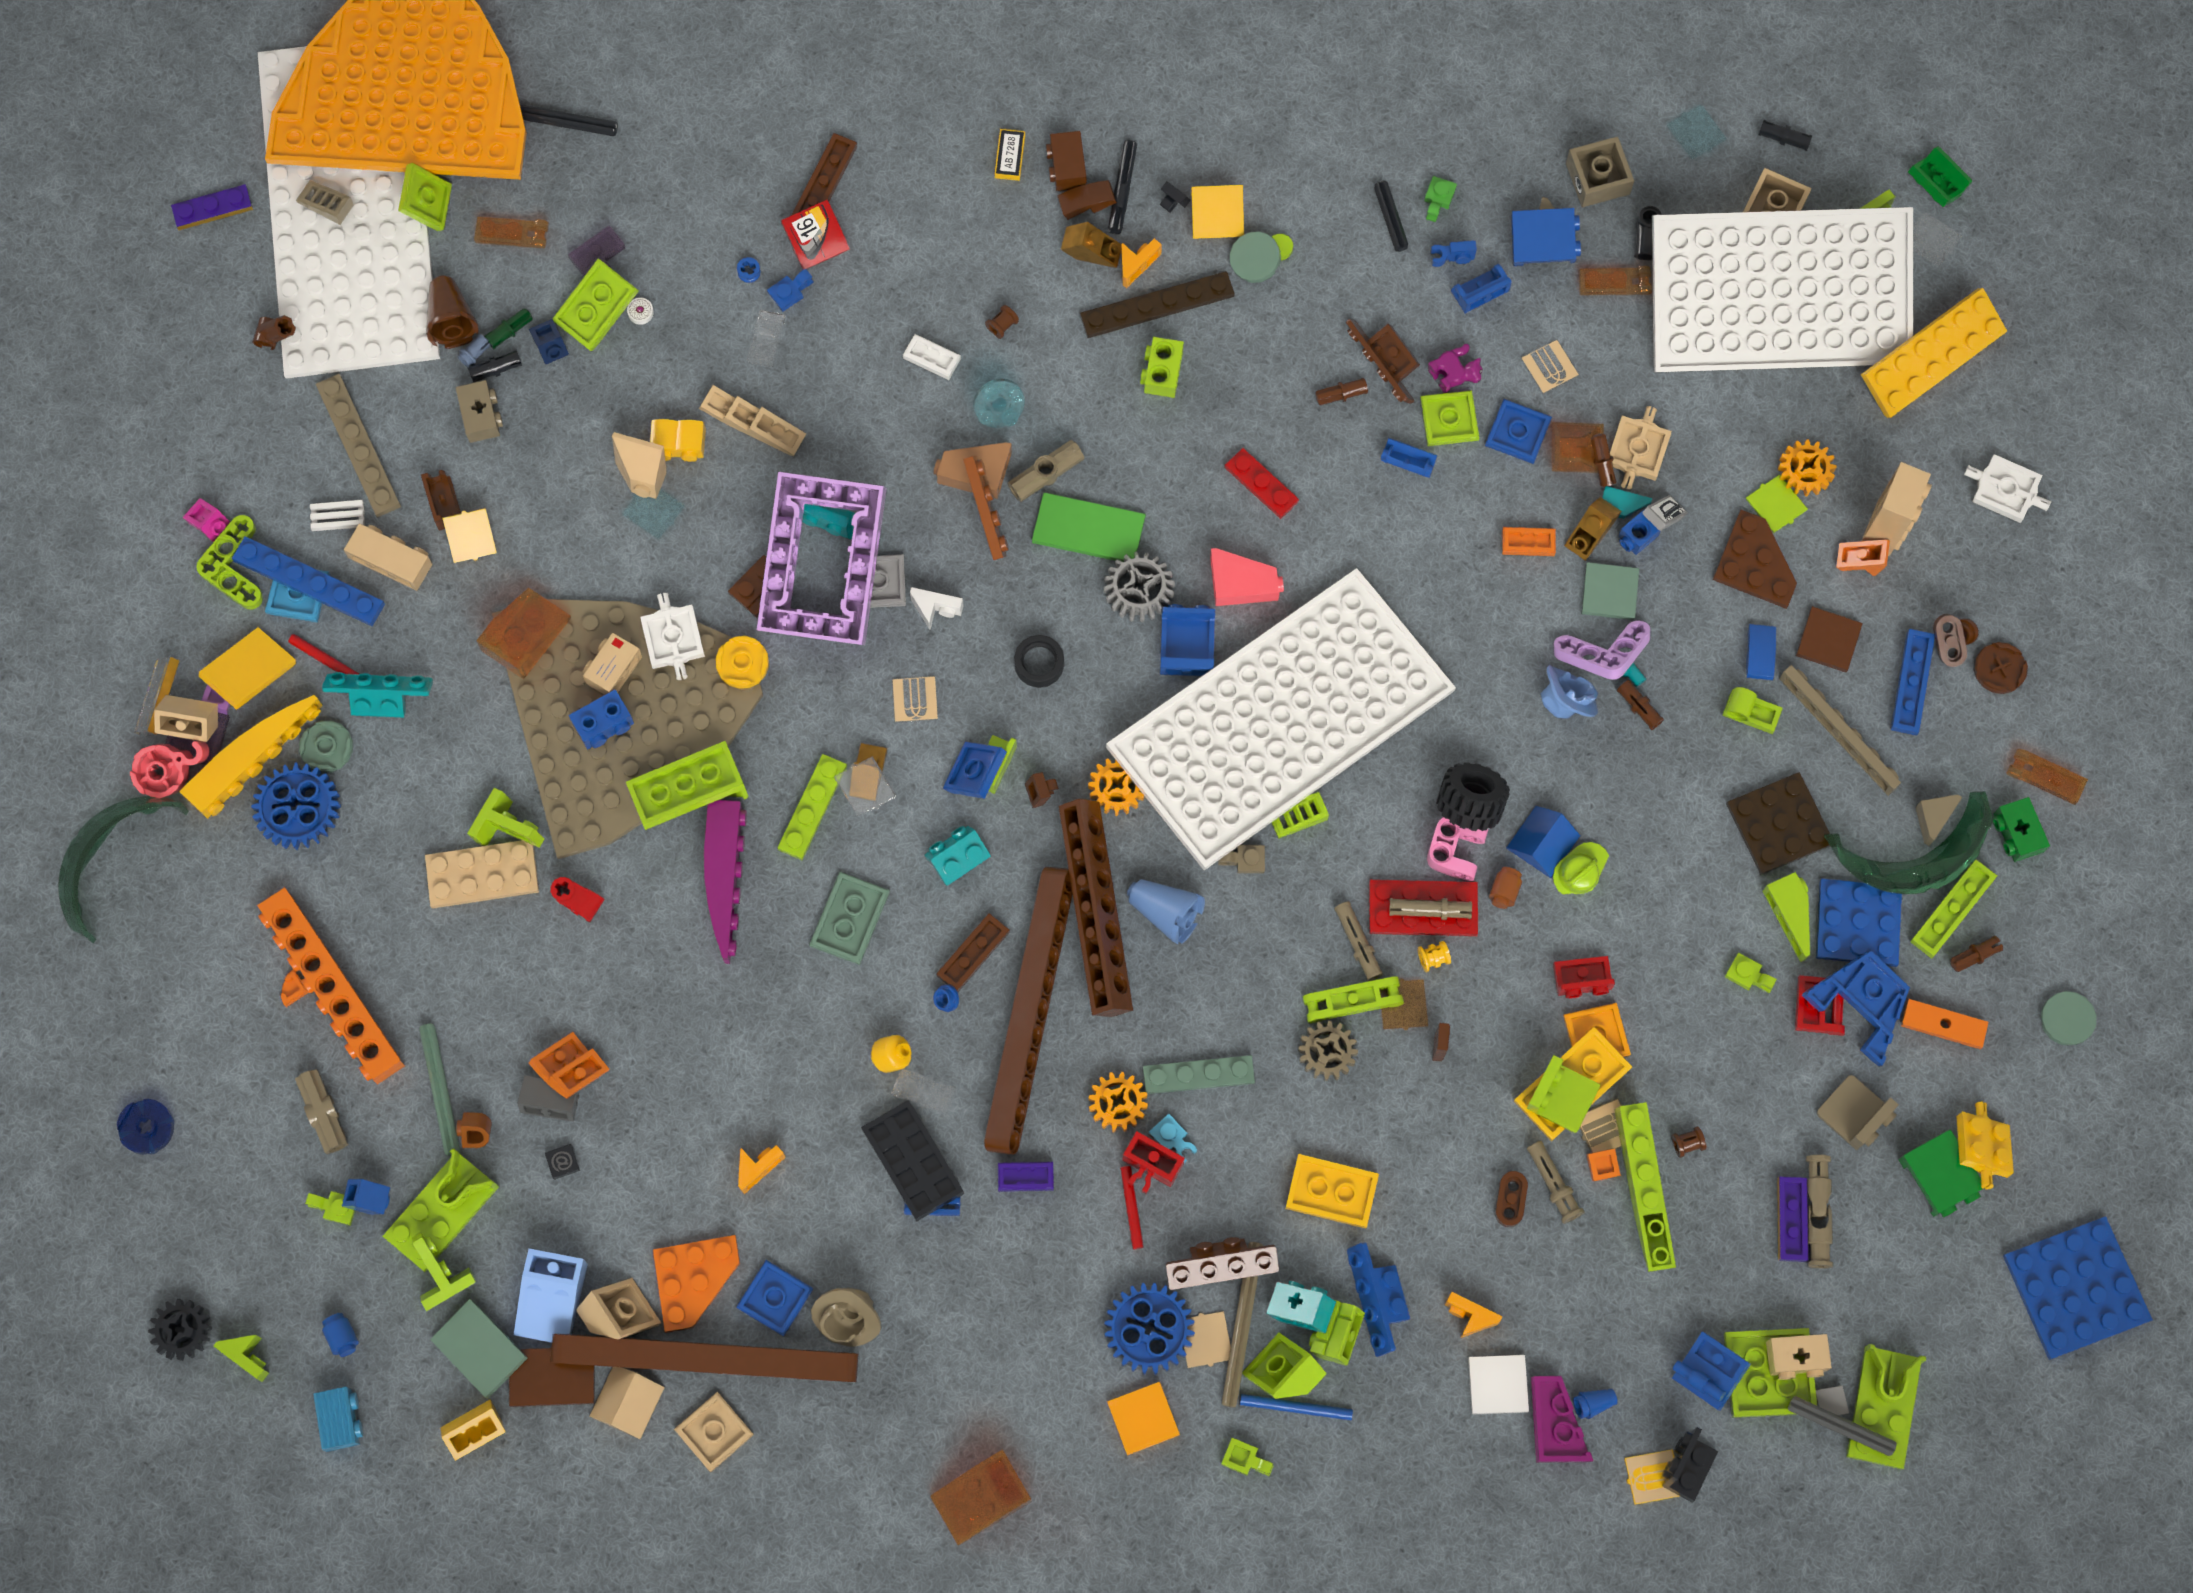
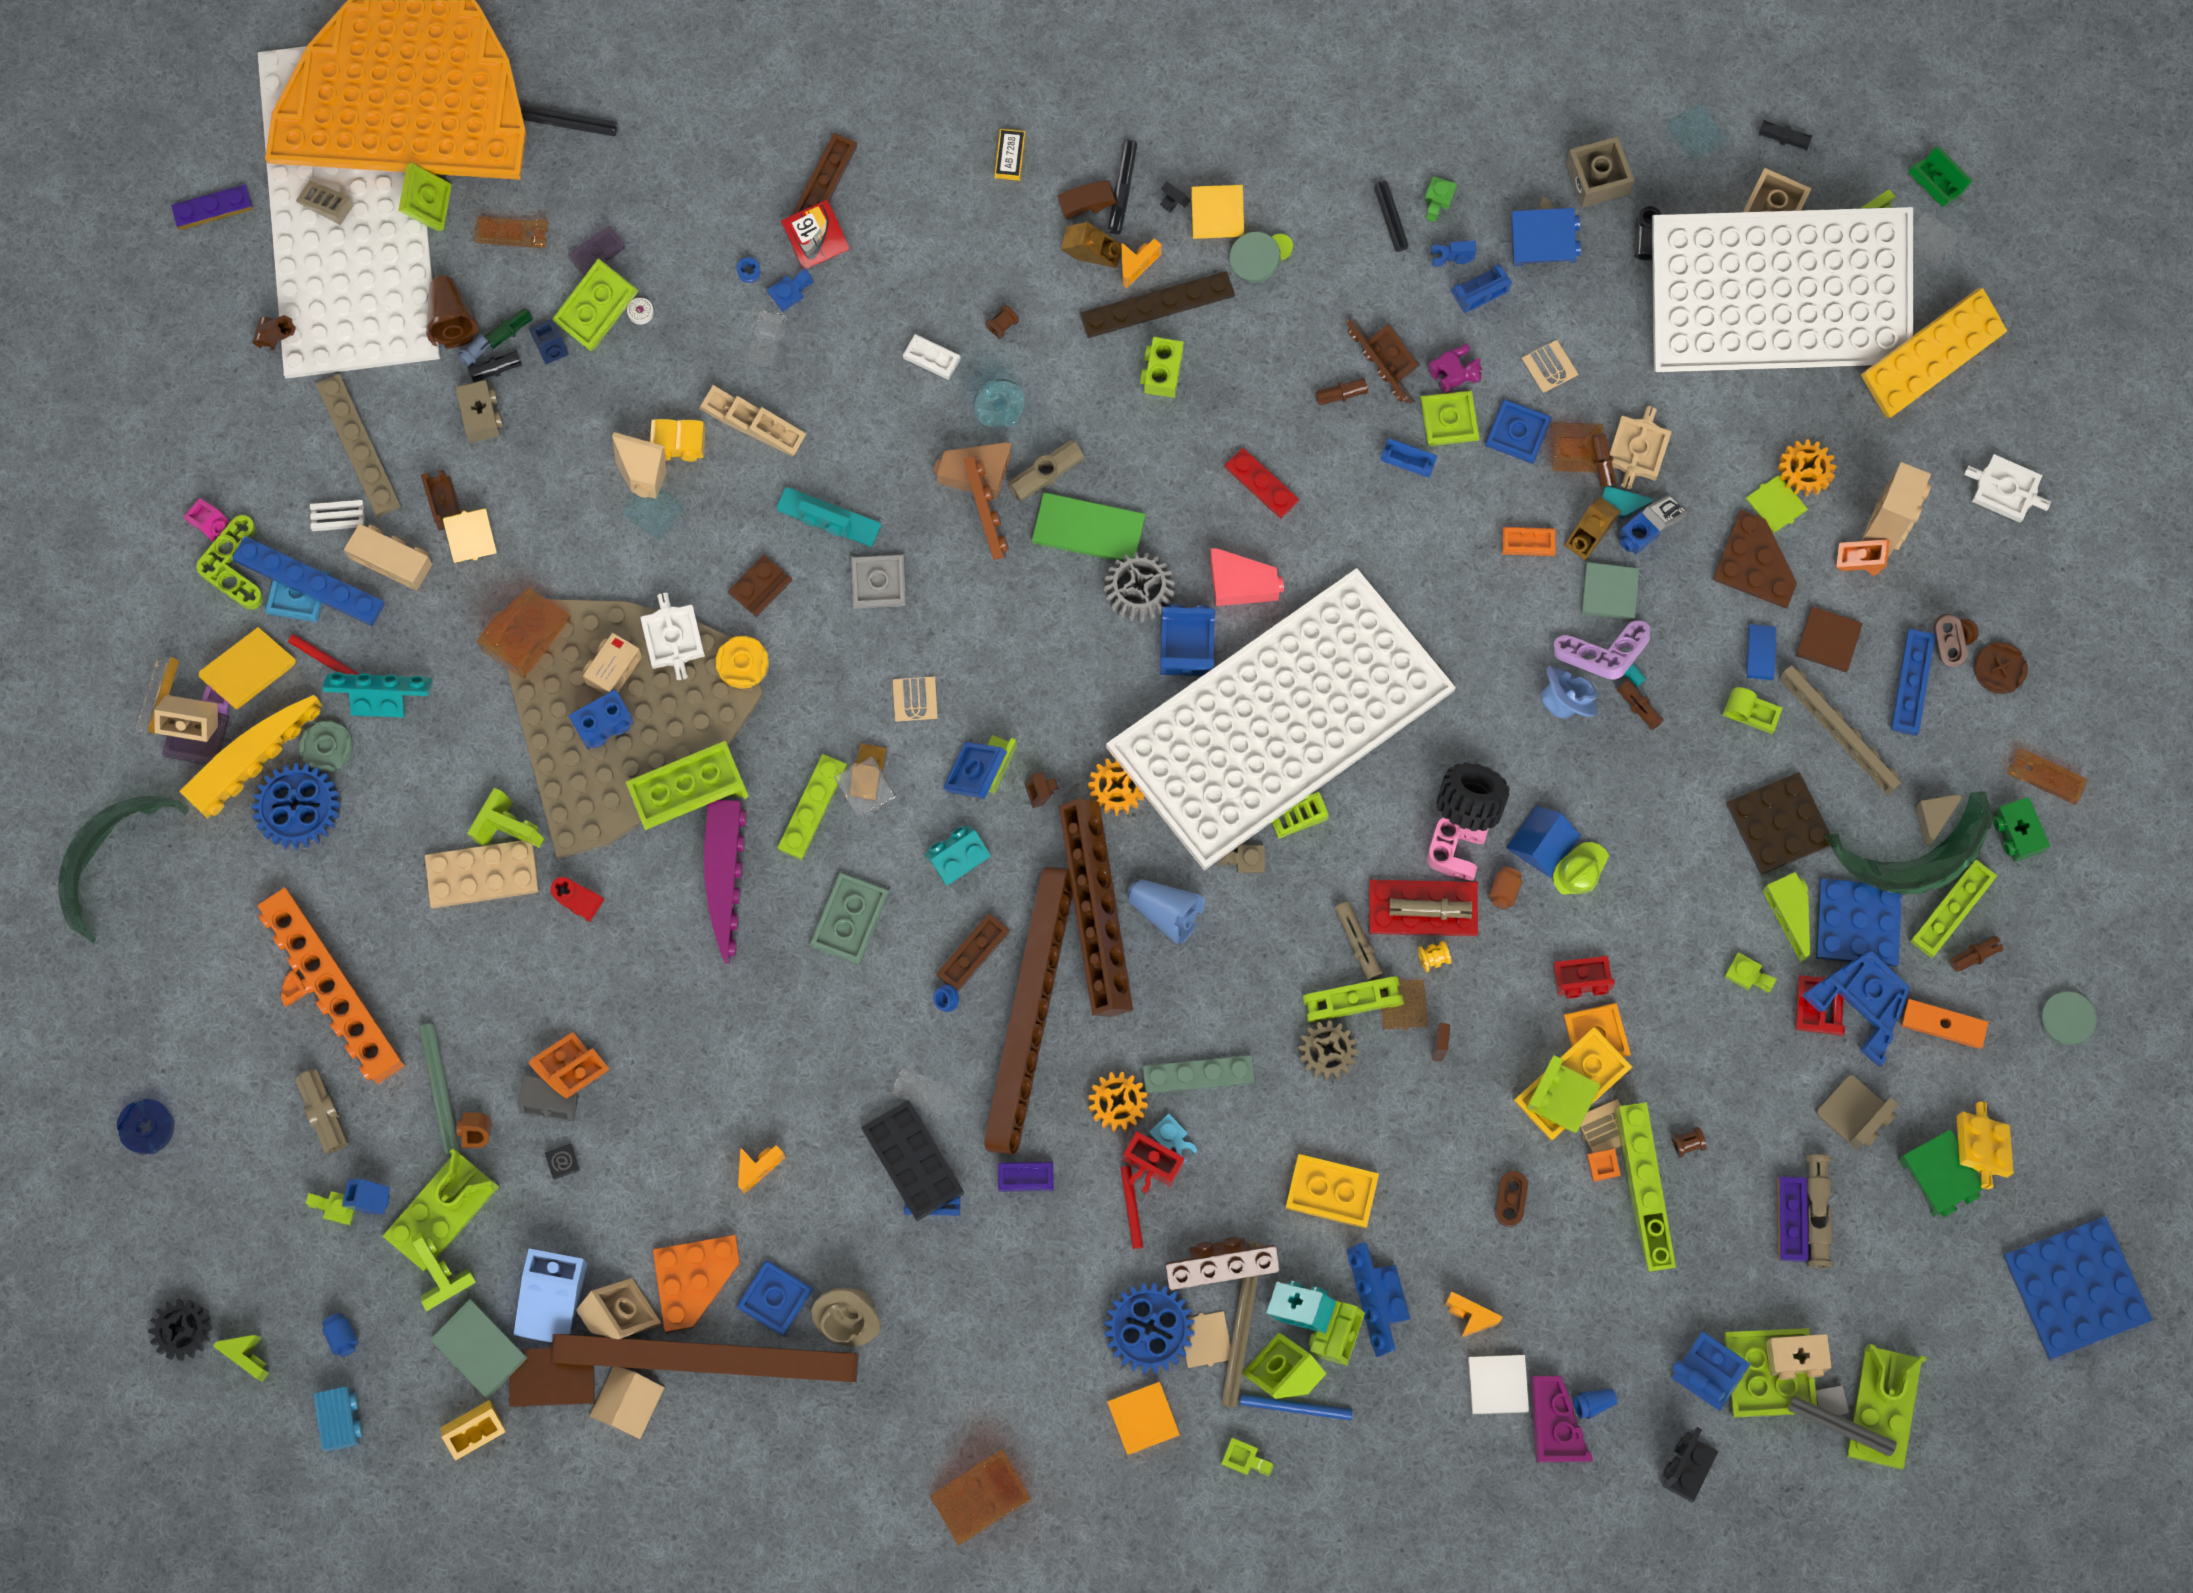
(175, 767): coral piece -> none
(714, 1432): tan tile -> none
(775, 606): lavender brick -> none
(891, 1053): yellow head -> none
(927, 602): white slope -> none
(1033, 642): black tyre -> none
(1067, 160): reddish brown brick -> none
(1565, 1192): dark tan pin -> none
(1615, 281): clear orange plate -> none
(1646, 1476): tan piece -> none

